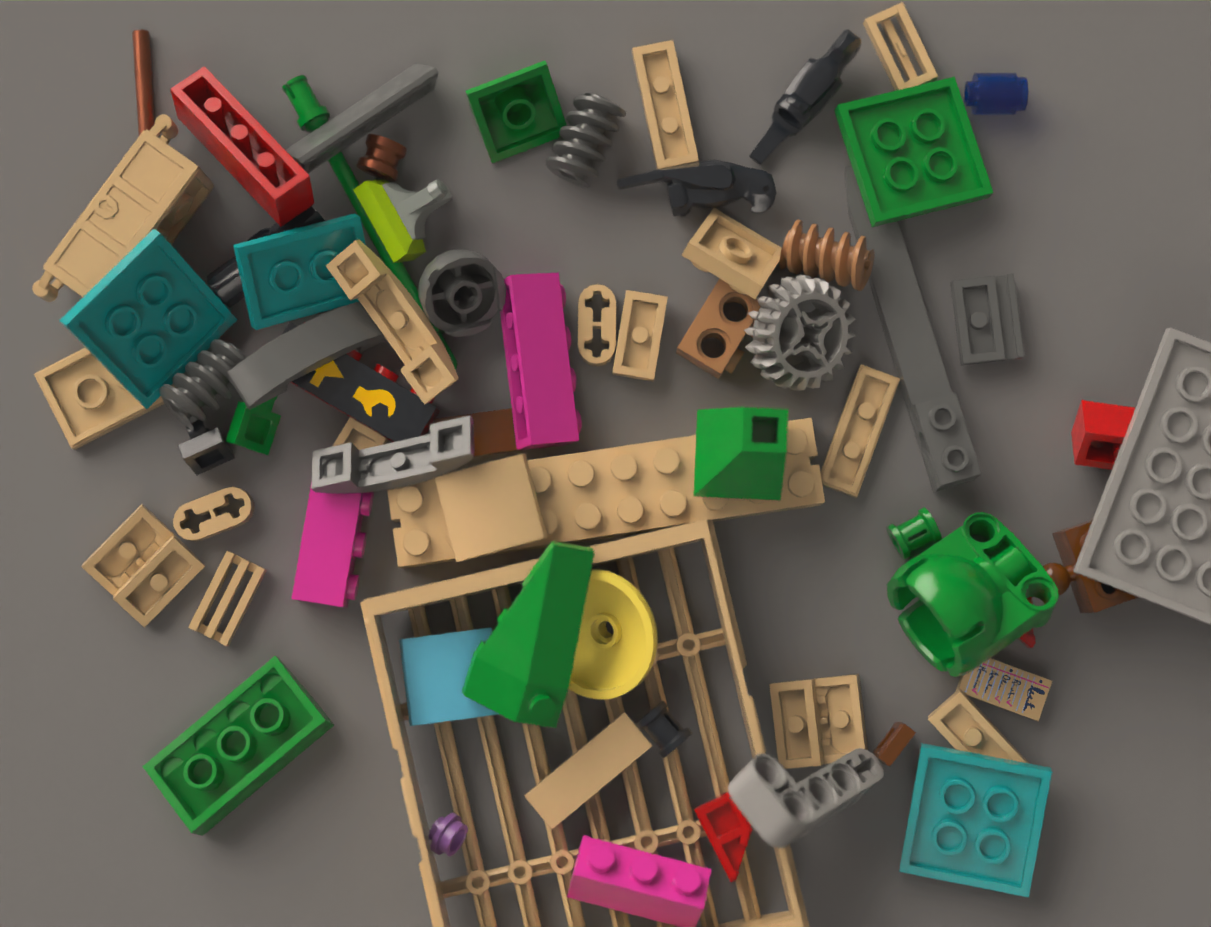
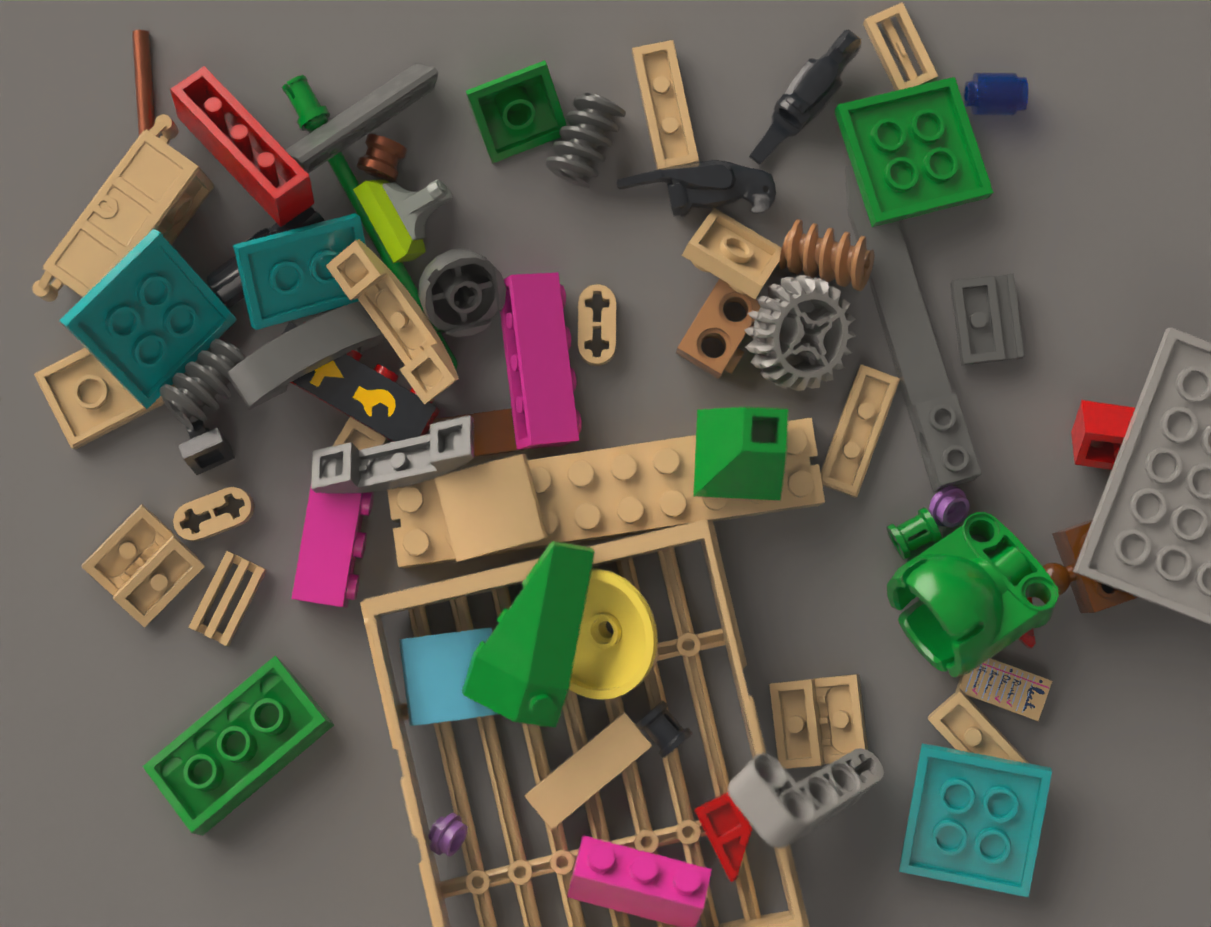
(254, 427): green plate -> none
(639, 335): tan plate -> none
(893, 743): reddish brown tile -> none
(949, 506): none -> medium lavender plate

